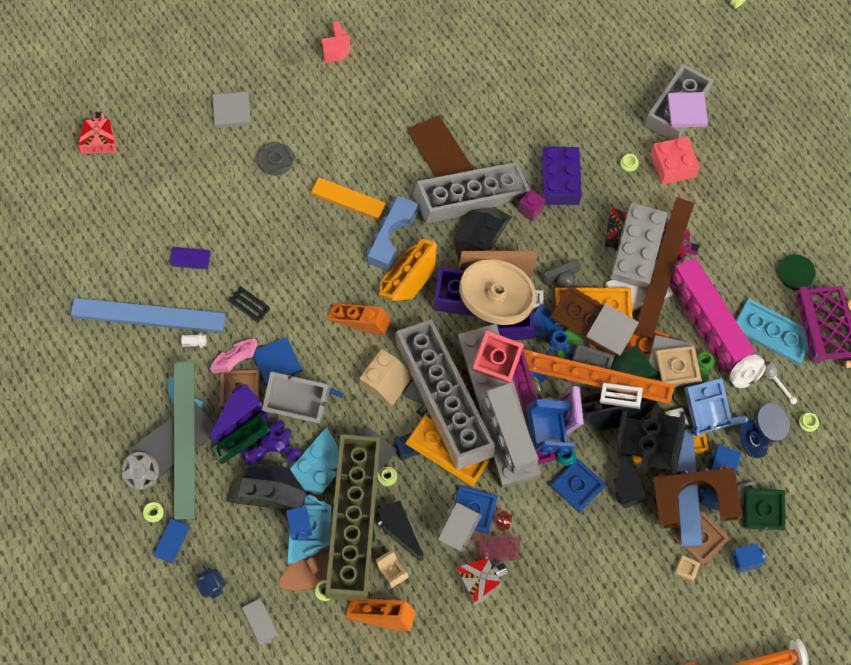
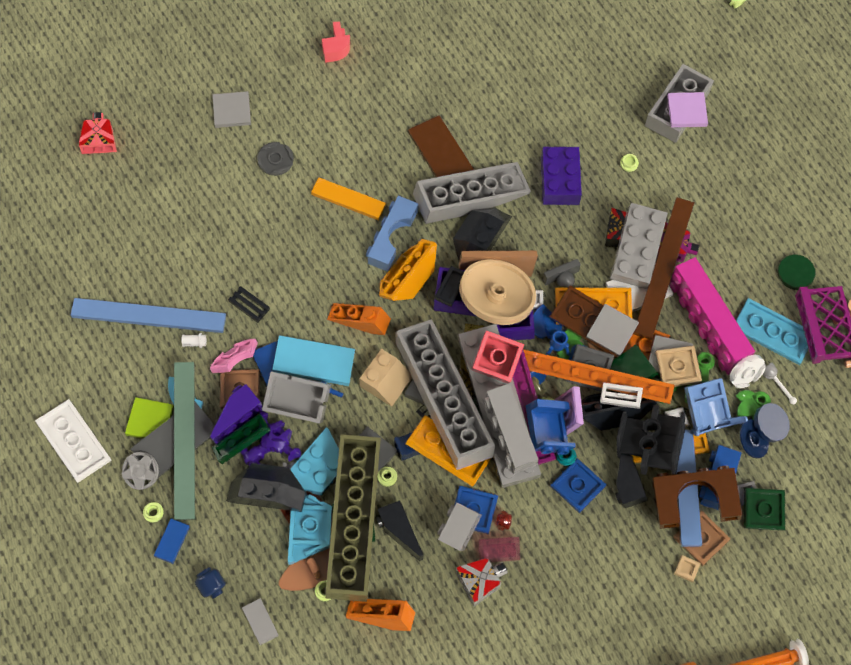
(73, 440): none -> white tile
(147, 416): none -> lime tile
(190, 258): dark purple tile -> none
(299, 523): blue brick -> none
(313, 360): none -> medium azure tile
(391, 569): tan bracket -> none
(449, 288): none -> black tile
(531, 205): magenta brick -> none
(674, 160): coral brick -> none
(748, 558): blue brick -> none
(750, 402): none -> bright green plate
(809, 422): yellowish green plate -> none

